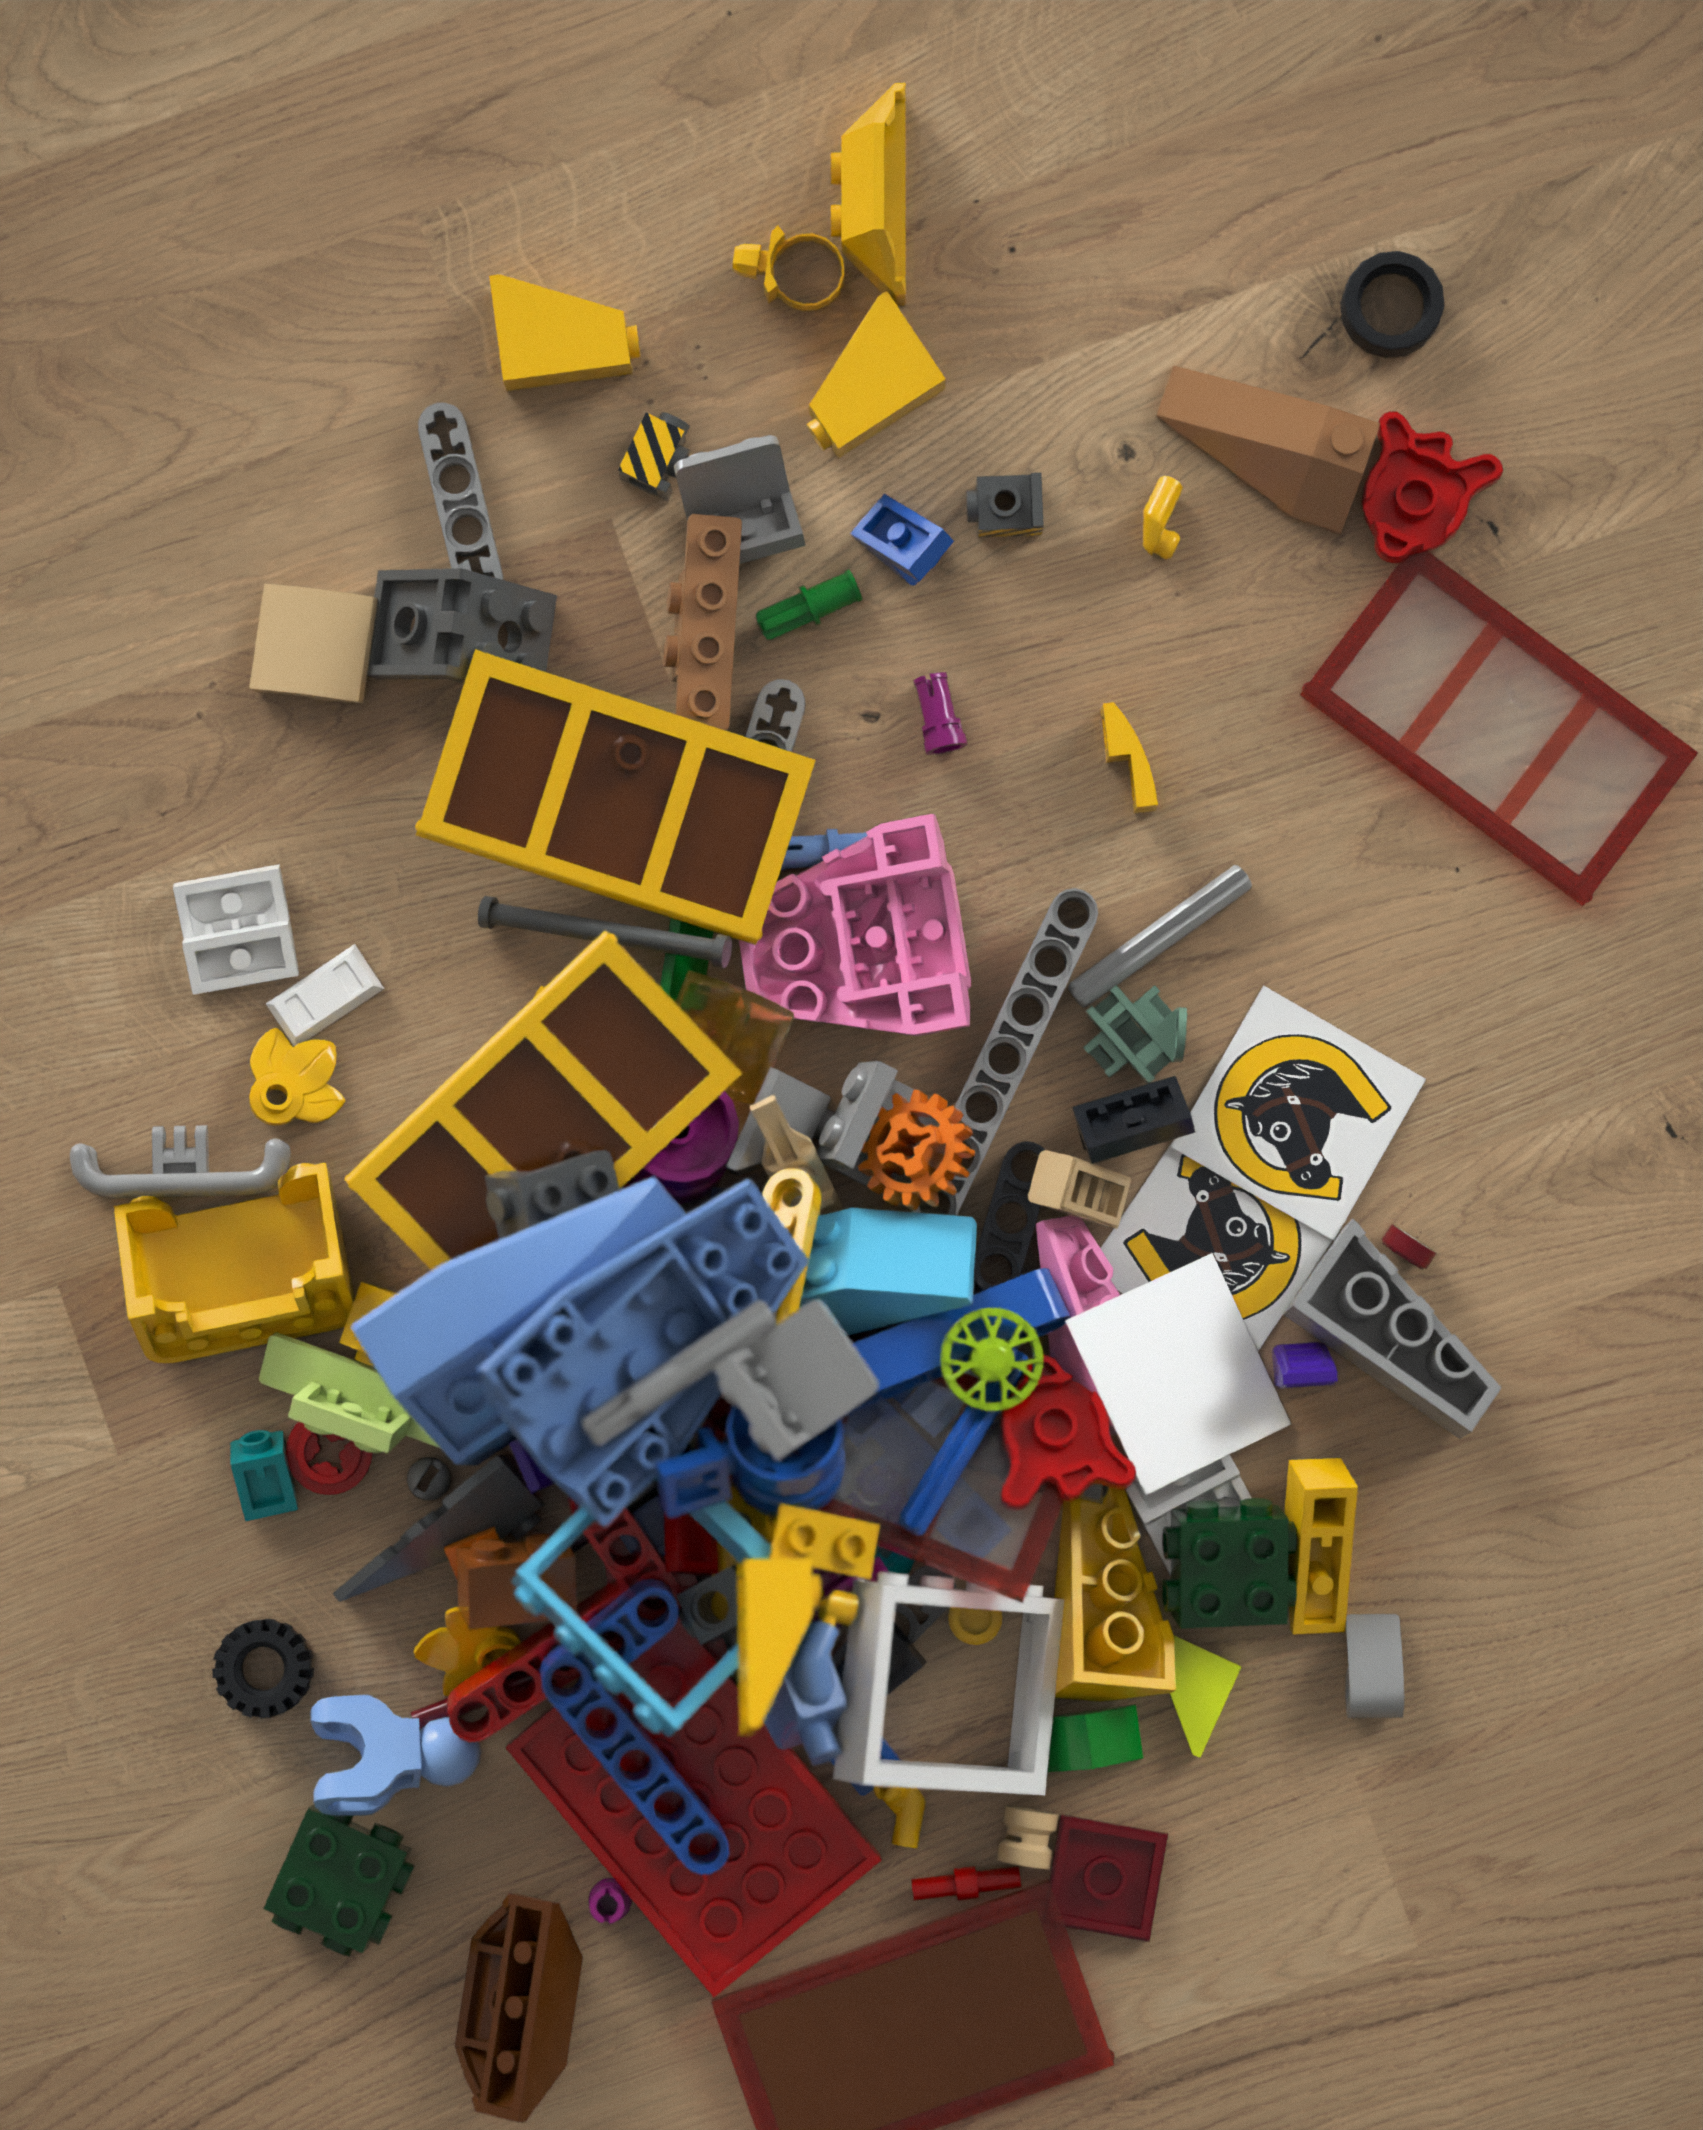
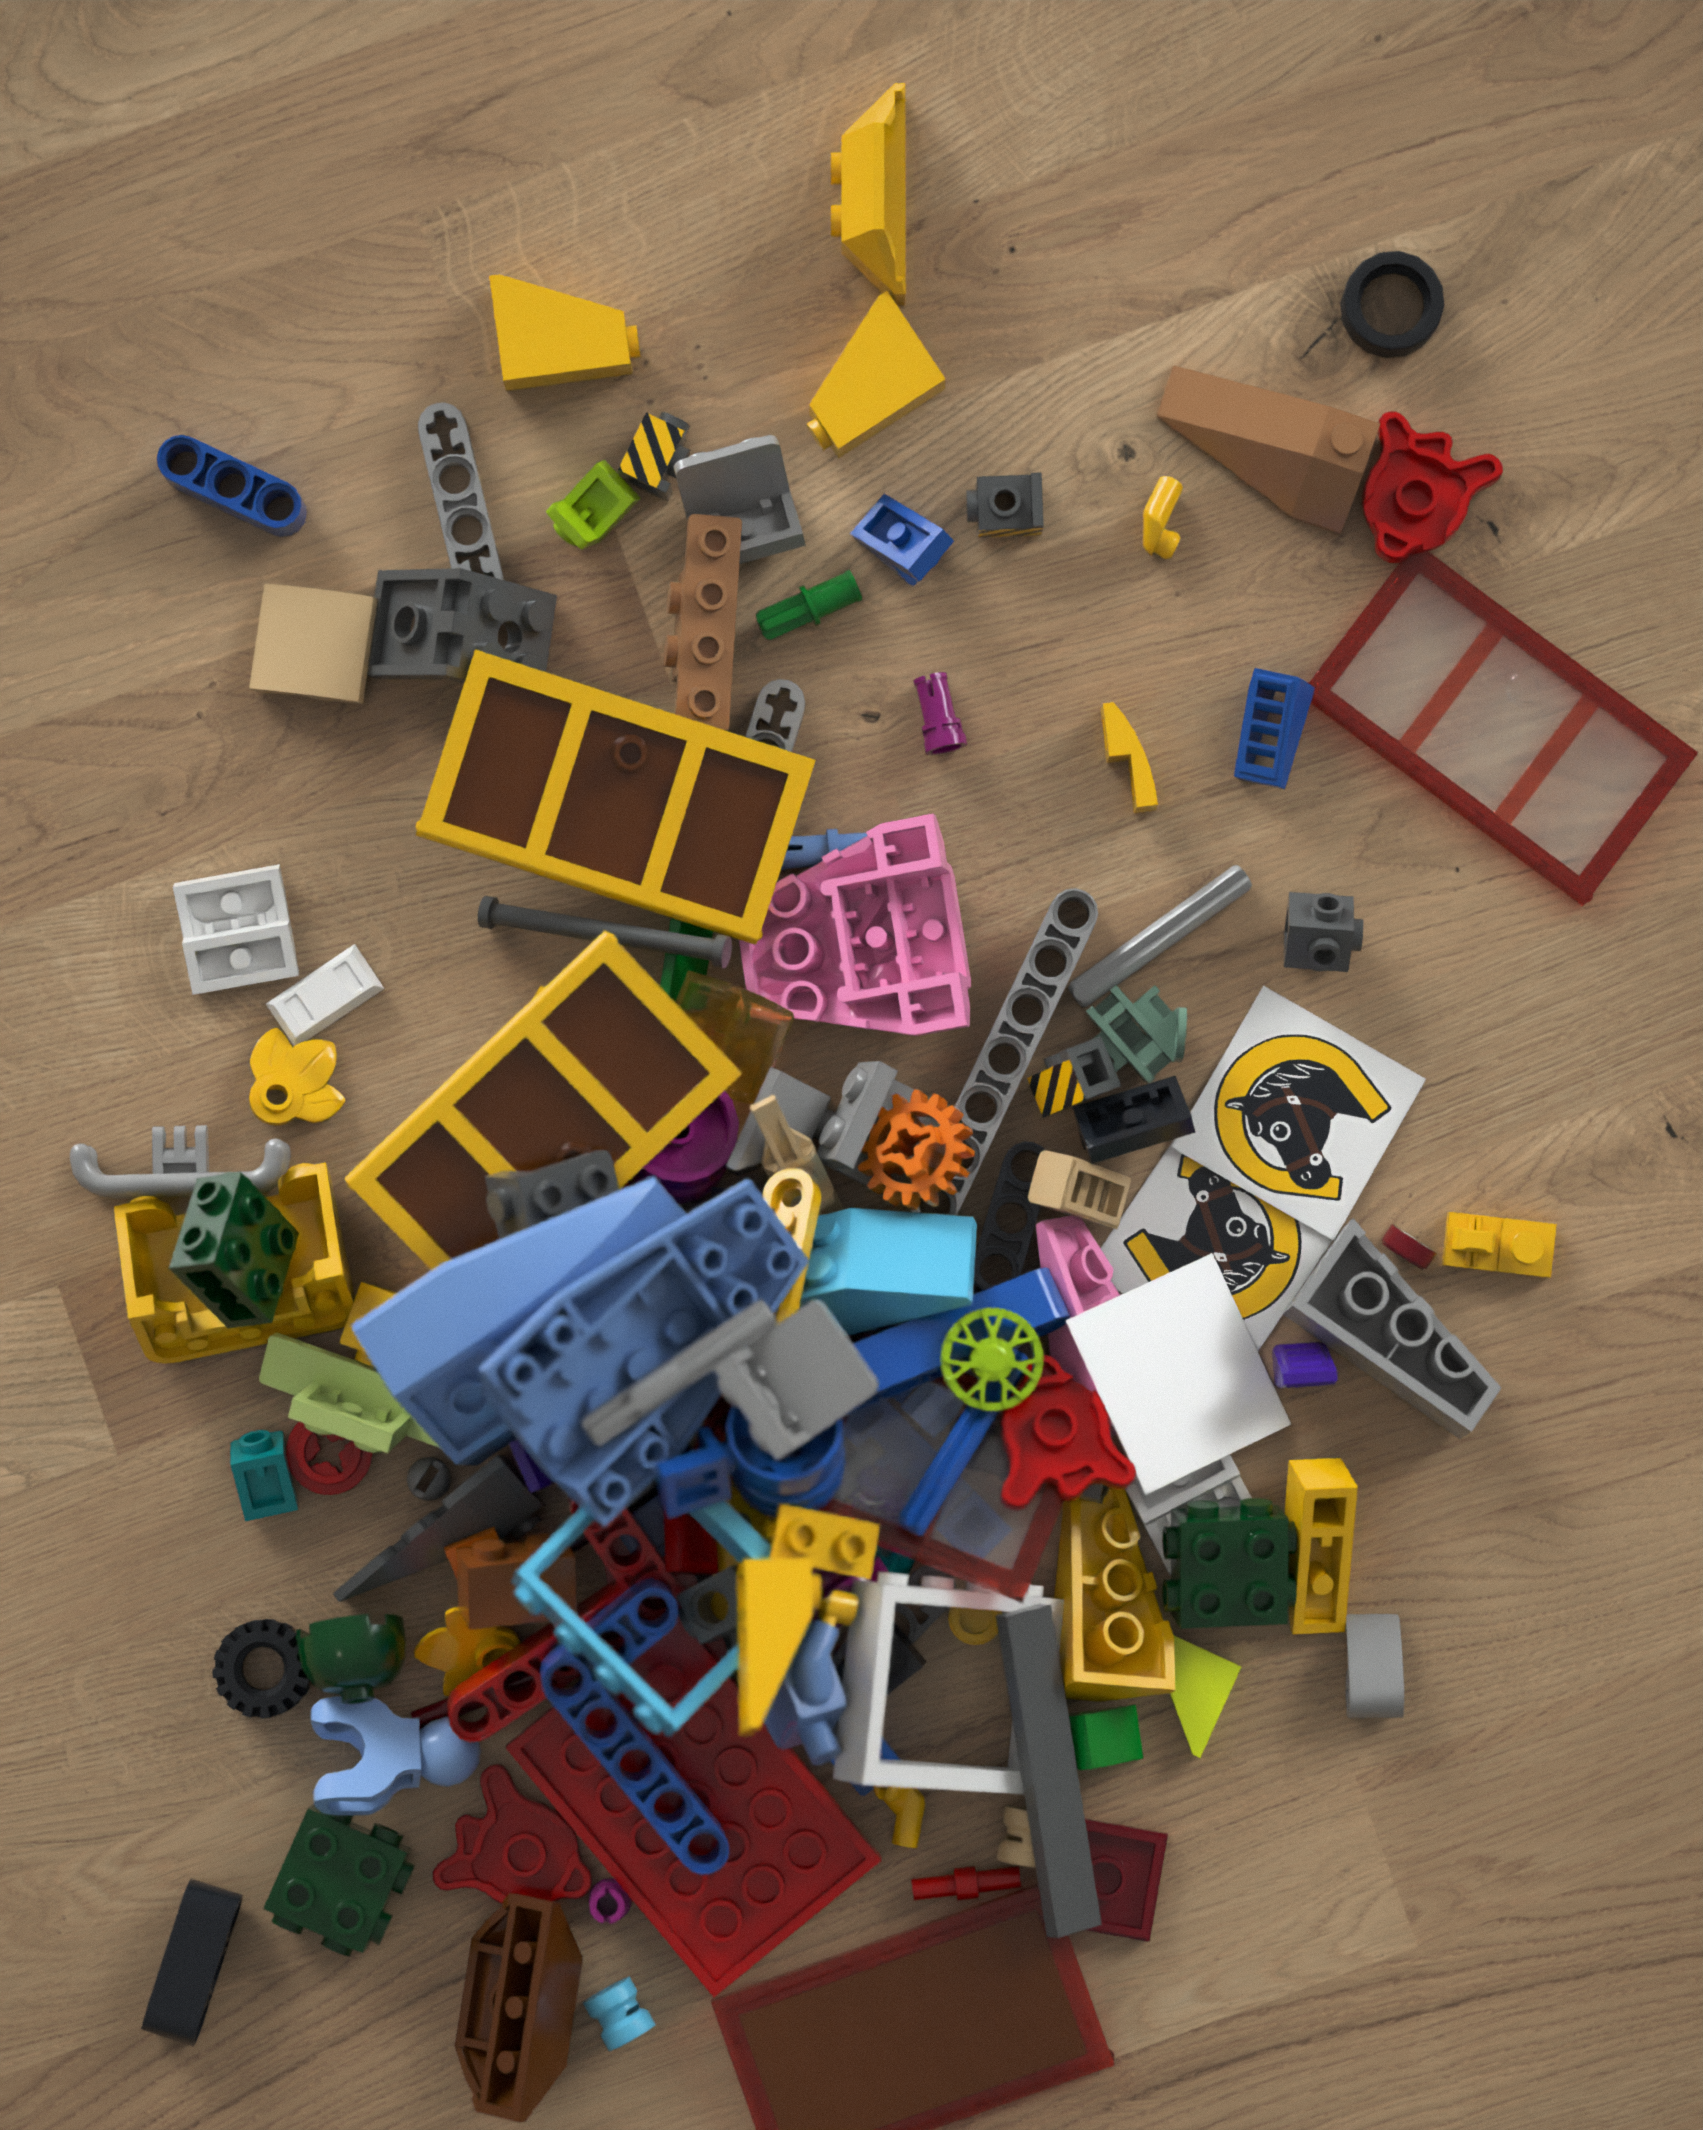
(192, 1962): none -> black beam
(216, 465): none -> blue beam
(234, 1250): none -> dark green brick
(352, 1655): none -> dark green cylinder
(514, 1847): none -> red tile
(593, 507): none -> lime bracket
(619, 2013): none -> medium azure wheel
(752, 261): yellow piece -> none
(1048, 1770): none -> dark grey tile
(1074, 1077): none -> brick
(1258, 706): none -> blue slope
(1320, 932): none -> dark grey brick
(1499, 1244): none -> yellow hinge

